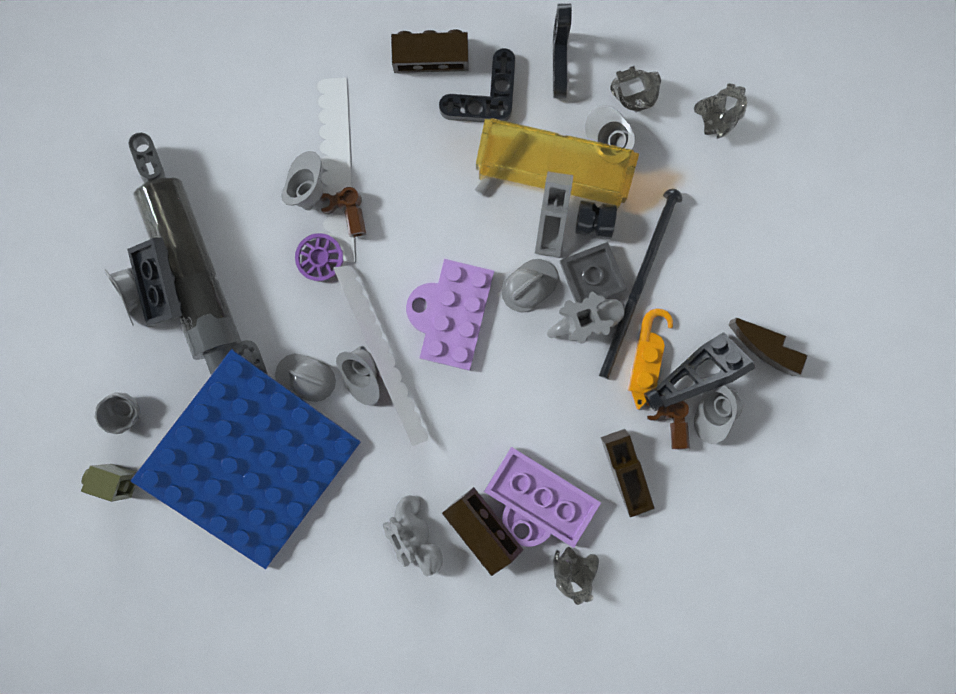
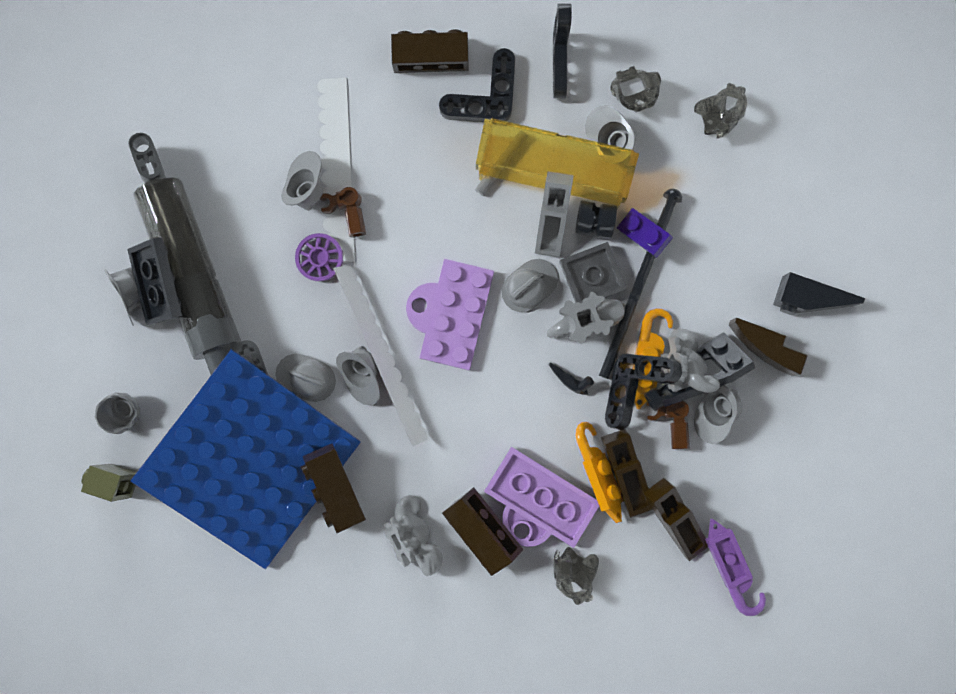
(332, 488): none -> dark brown brick
(570, 382): none -> black bar
(600, 474): none -> light orange plate
(630, 377): none -> black beam
(644, 232): none -> dark purple plate
(676, 518): none -> dark brown slope
(683, 349): none -> light grey animal
(732, 567): none -> medium lavender plate
(803, 295): none -> black slope

